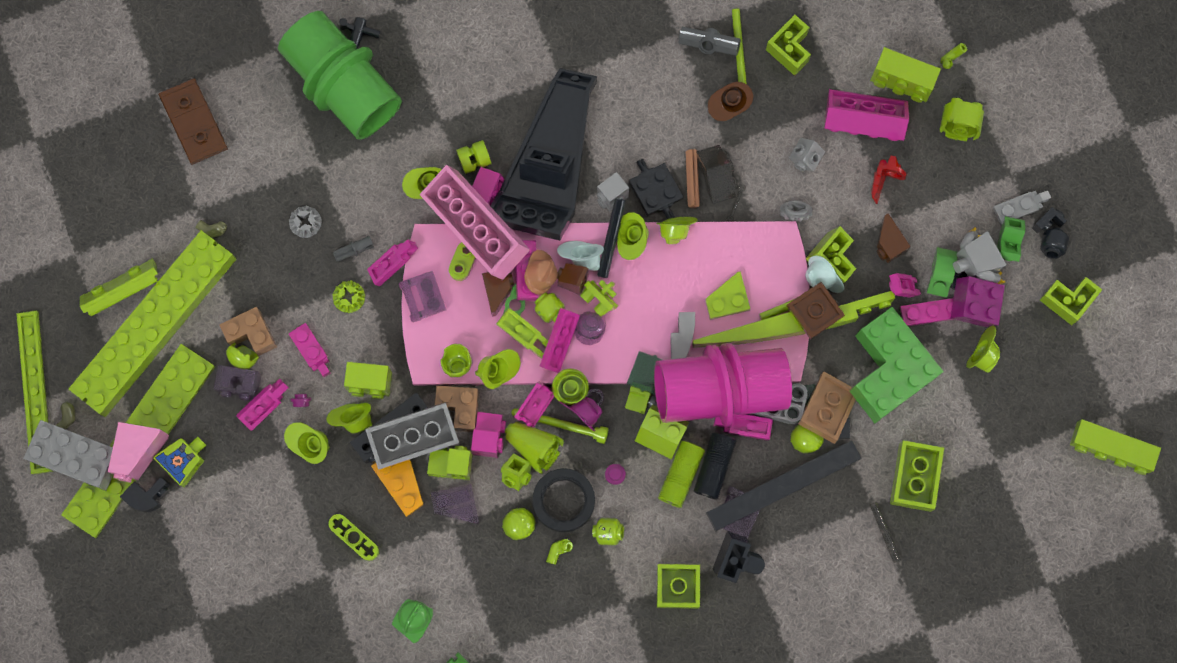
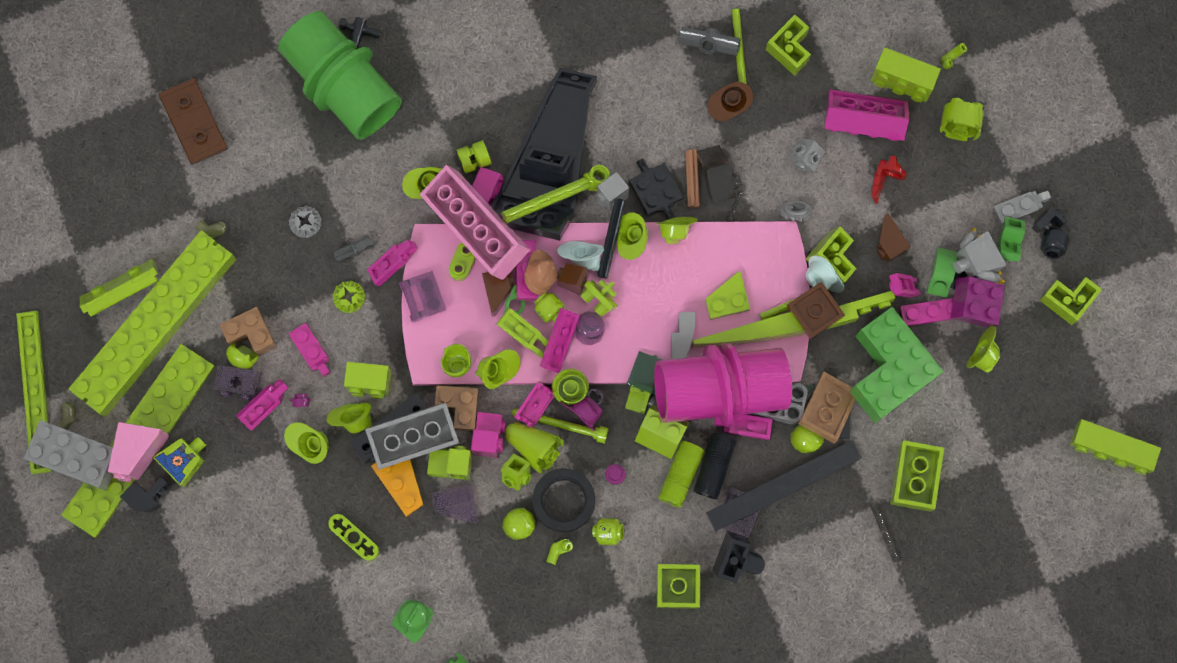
(587, 182): none -> lime piece

